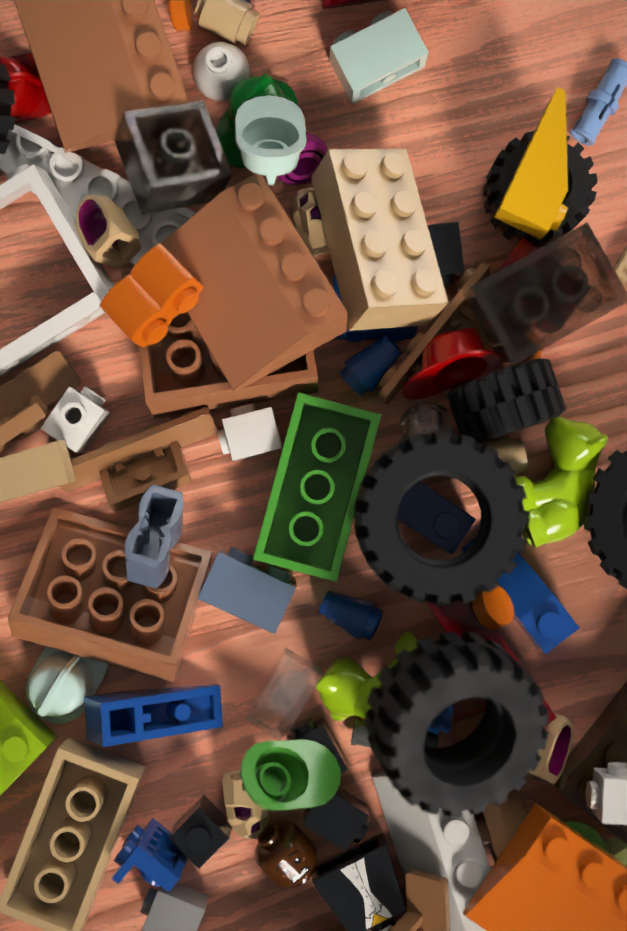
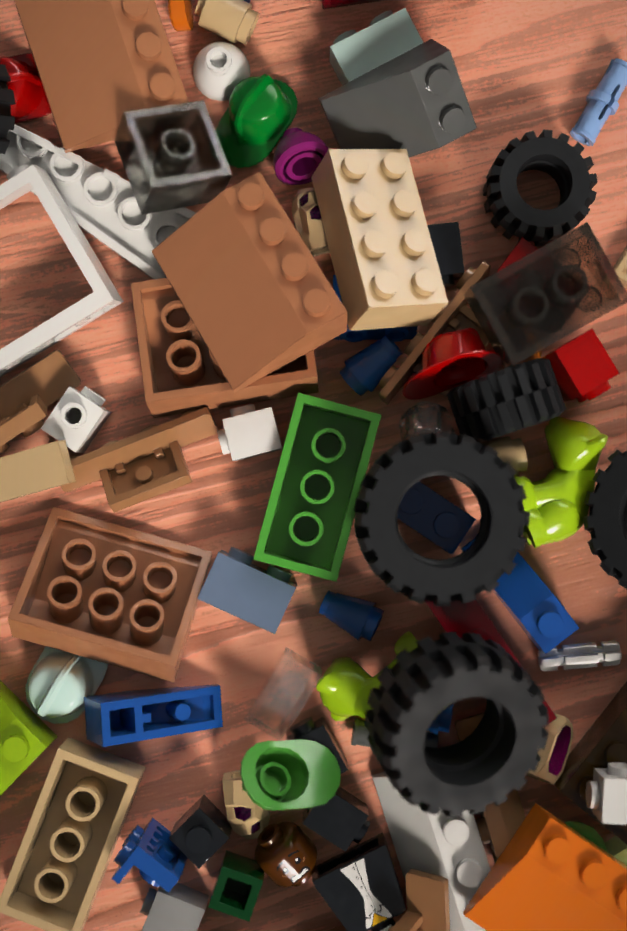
(106, 231): tan rock -> none
(151, 296): orange brick -> none
(154, 536): sand blue brick -> none
(237, 886): none -> dark green brick
(270, 135): light aqua piece -> none
(402, 104): none -> dark grey slope
(493, 608): orange tile -> none
(541, 178): yellow slope -> none
(580, 656): none -> white axle
(582, 367): none -> red brick

